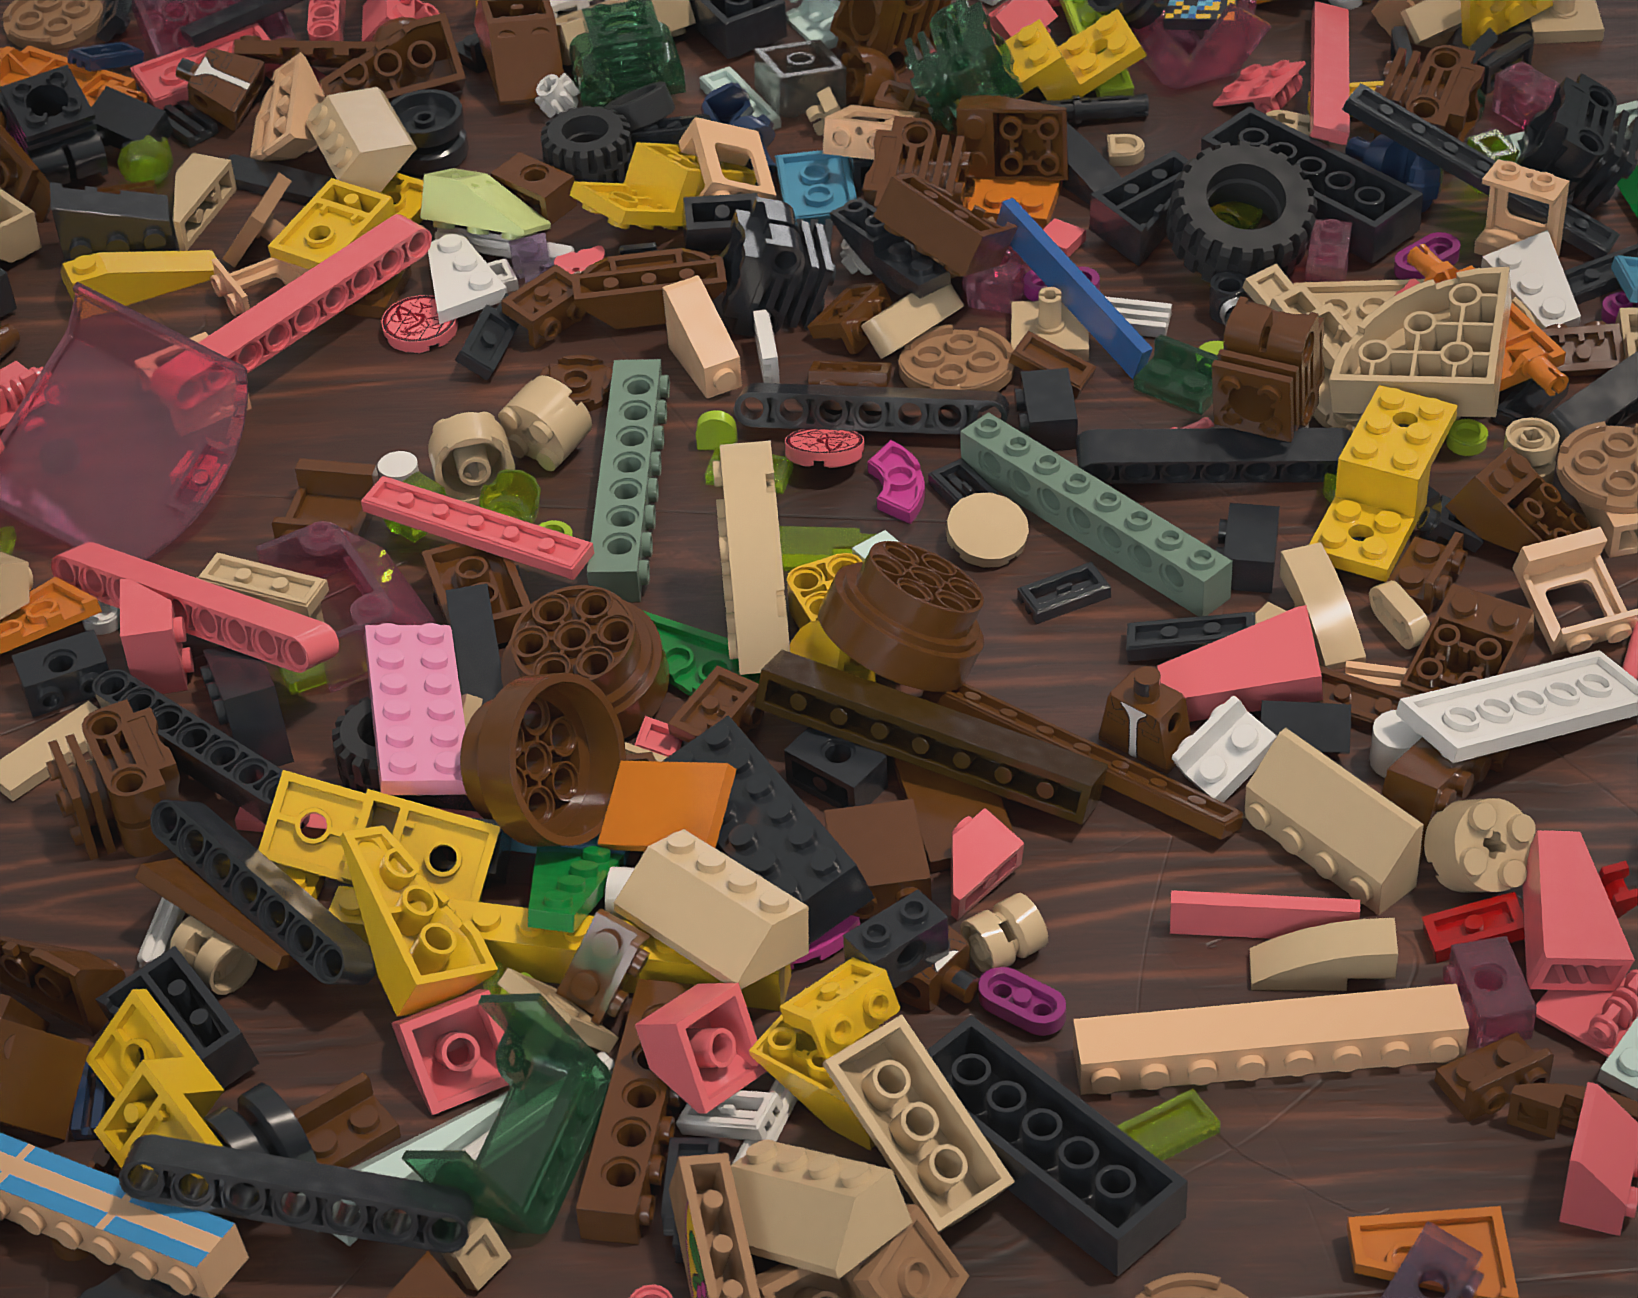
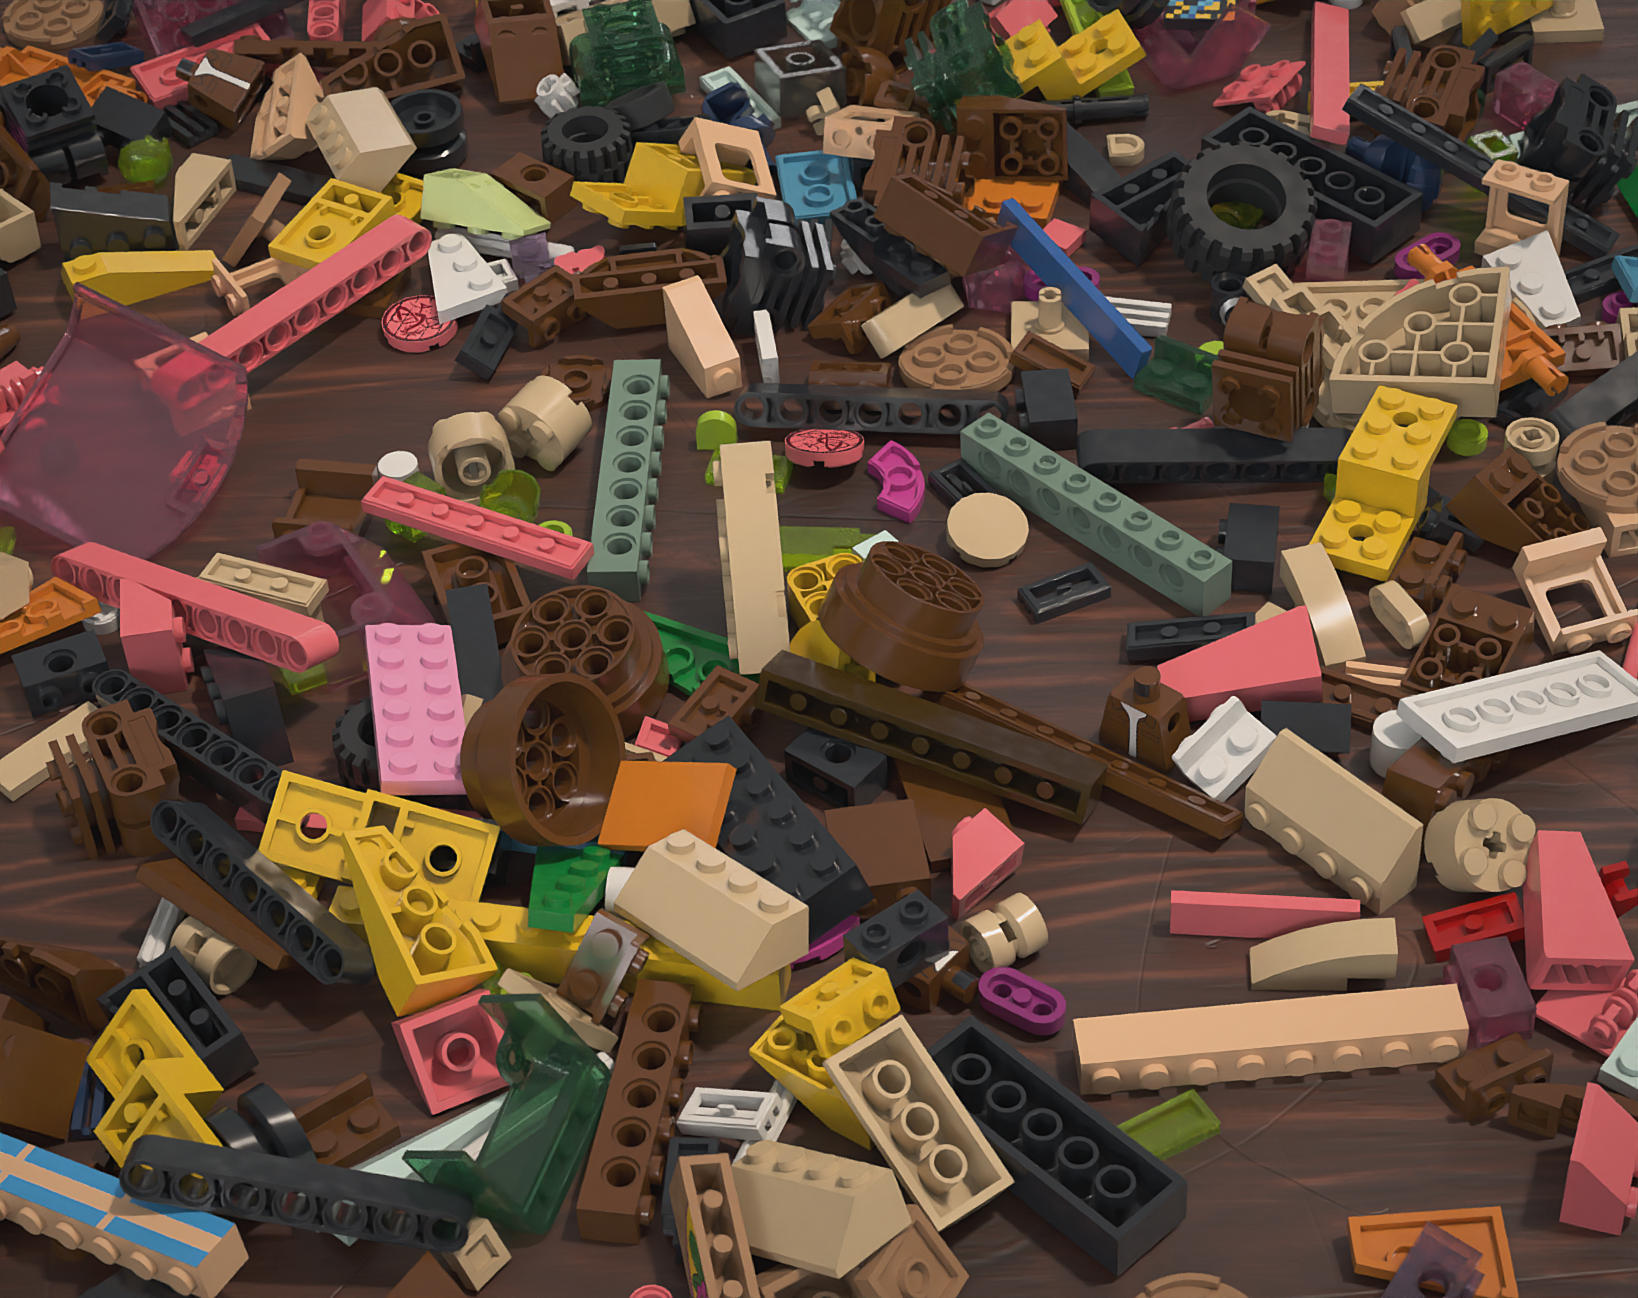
(702, 1044): coral slope -> none

